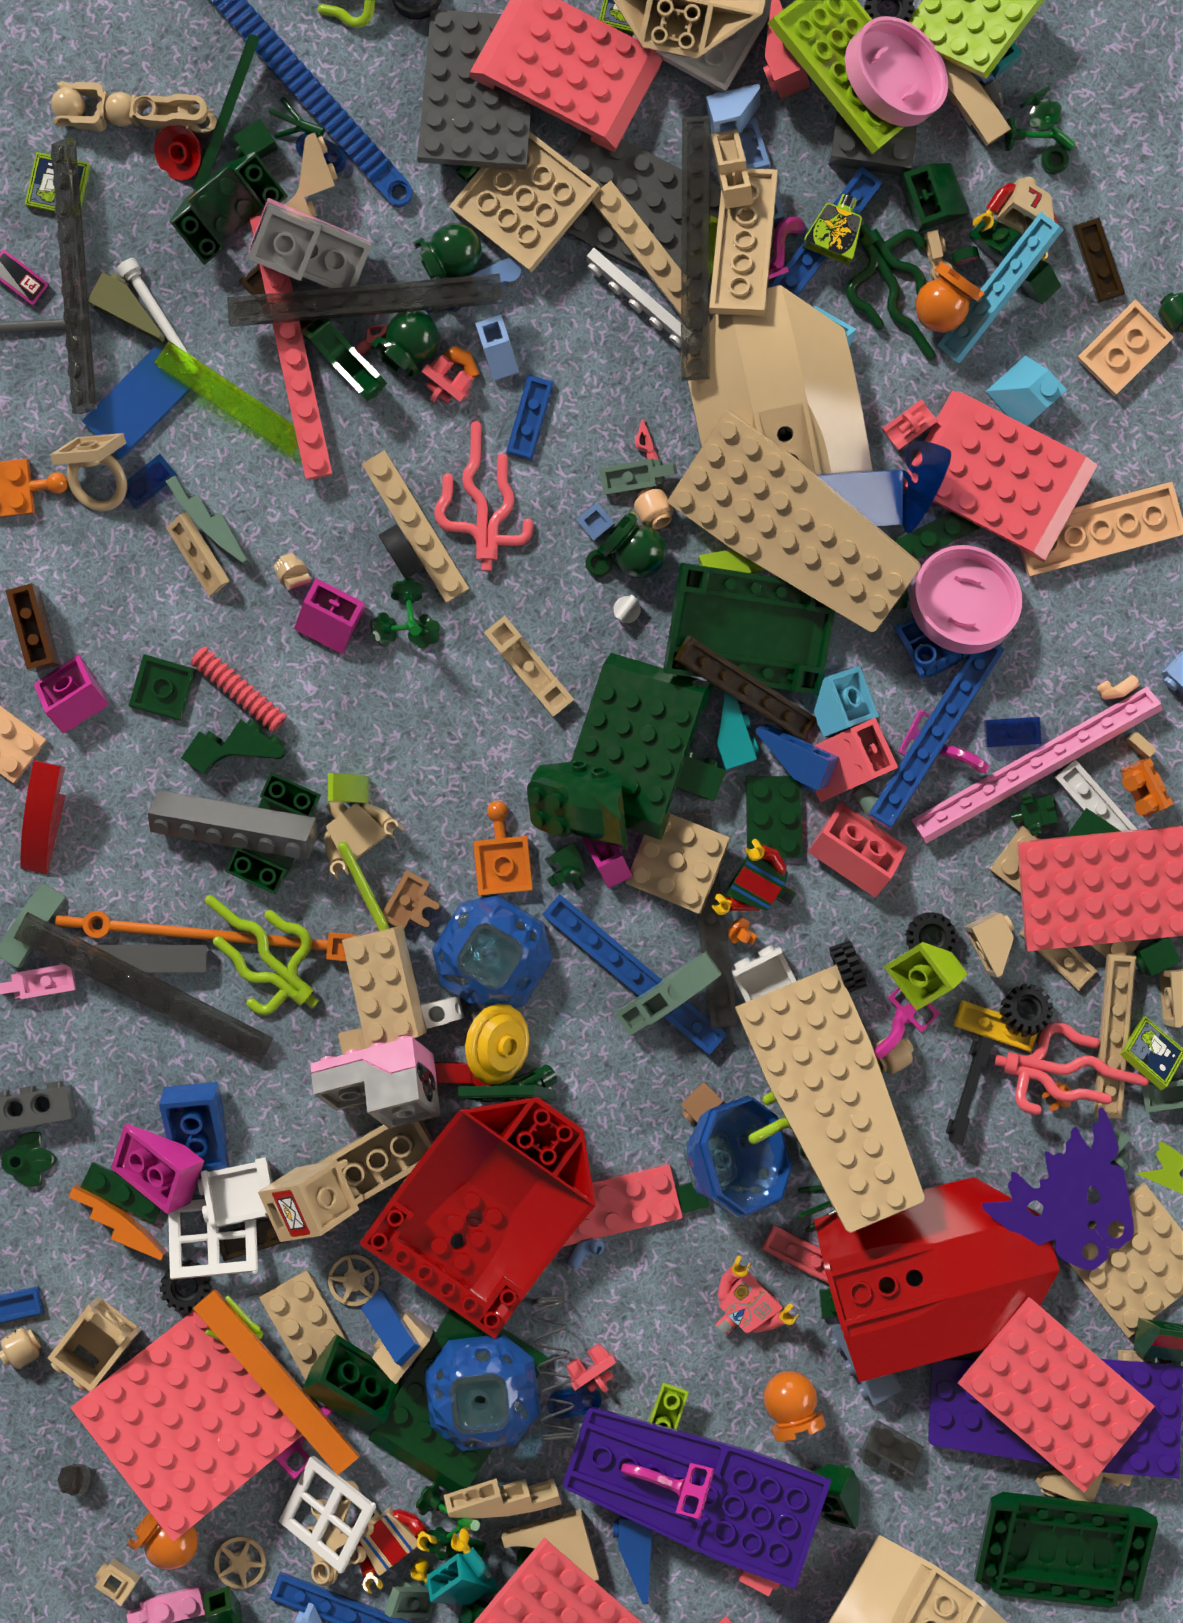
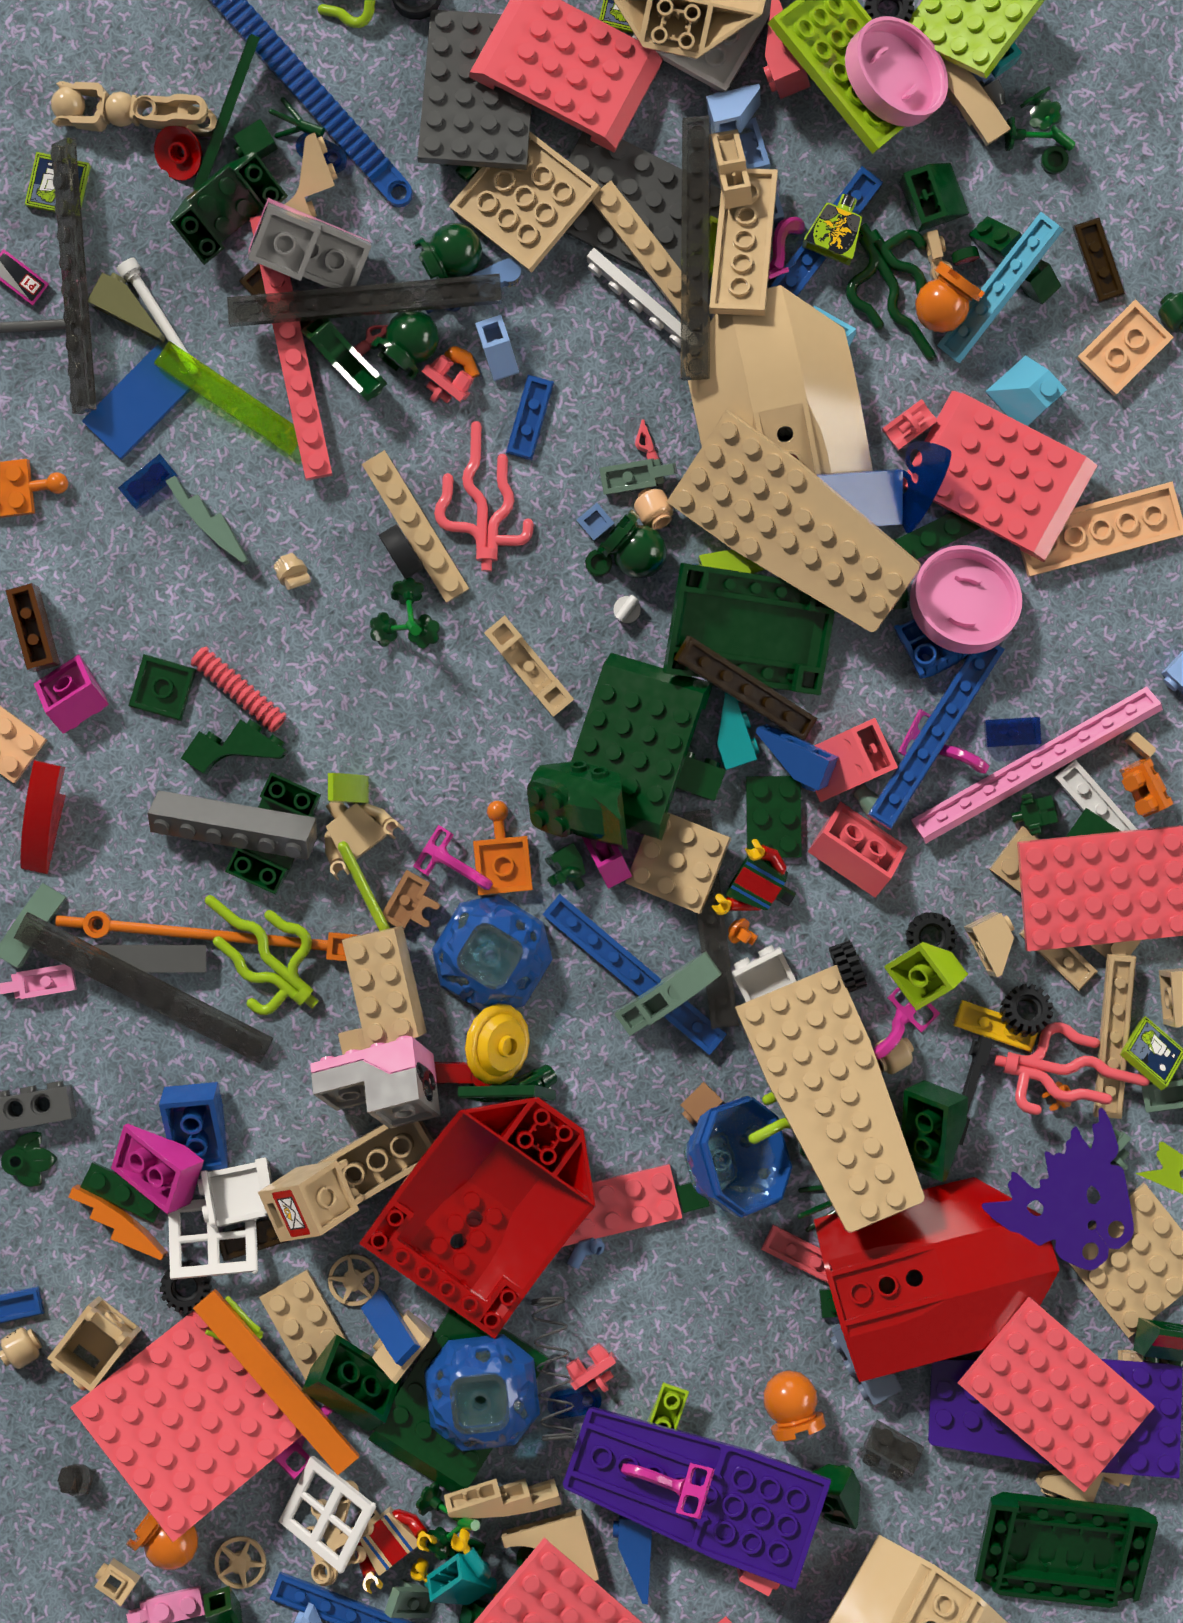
(89, 452): tan tile -> none
(197, 554): tan plate -> none
(329, 616): dark pink slope -> none
(441, 855): none -> dark pink piece
(442, 1011): white leg -> none
(749, 1303): coral torso -> none
(844, 702): medium azure slope -> none
(892, 158): dark grey slope -> none
(933, 1127): none -> dark green slope
(1018, 206): tan torso -> none
(1121, 690): light nougat arm -> none
(1156, 957): dark green brick -> none

